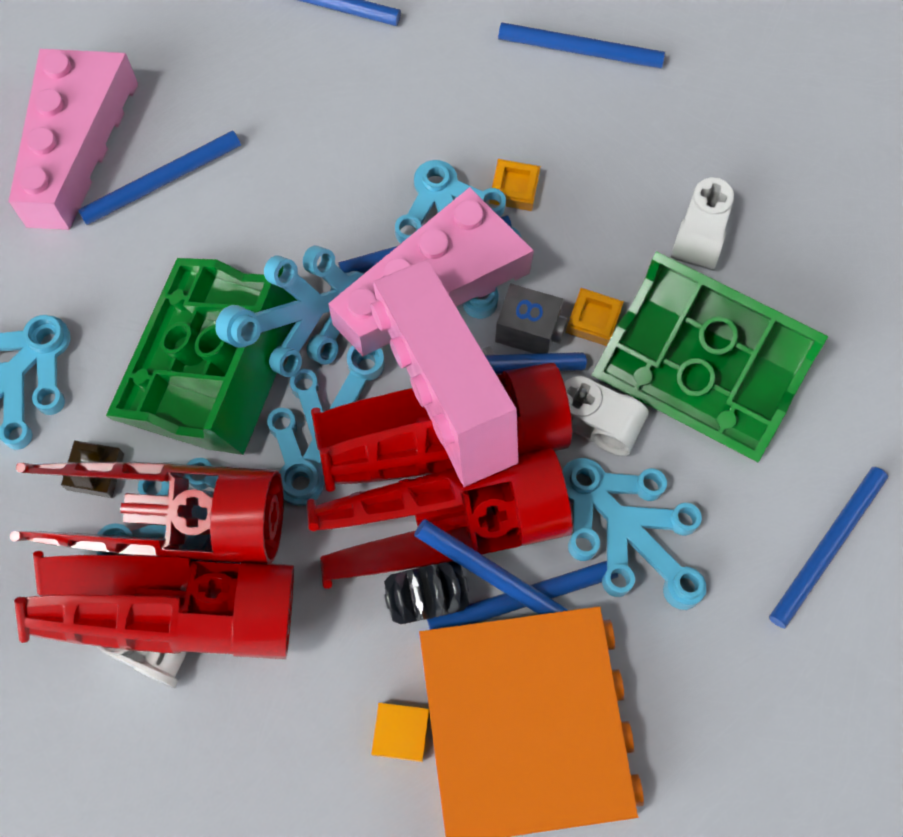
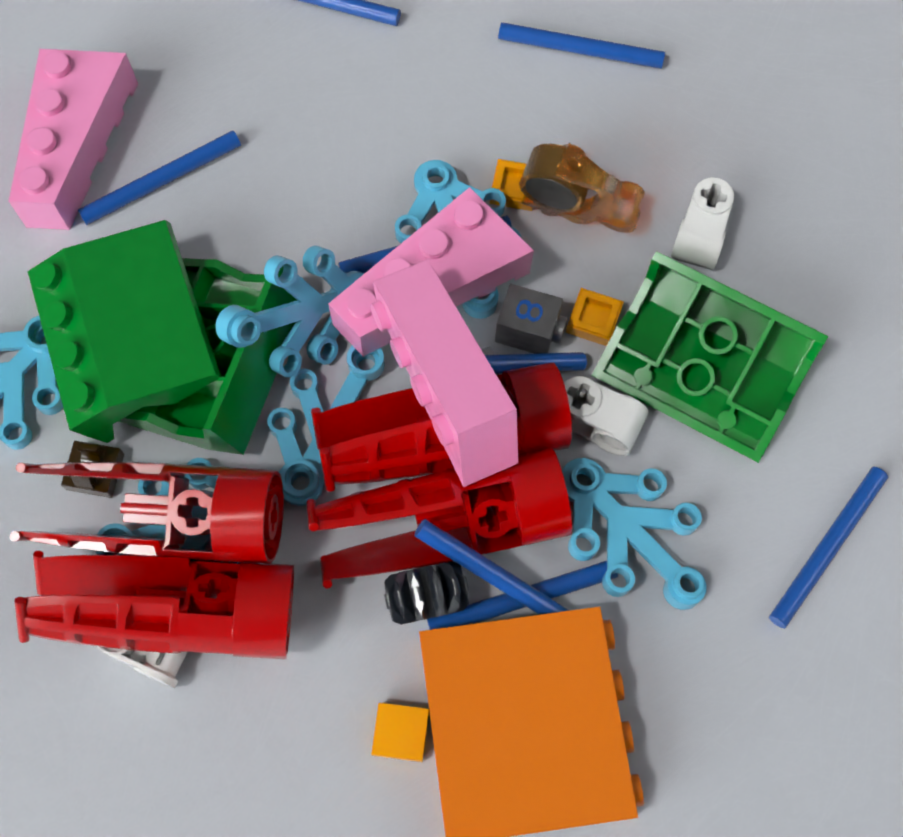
(121, 327): none -> green piece
(559, 181): none -> clear orange piece

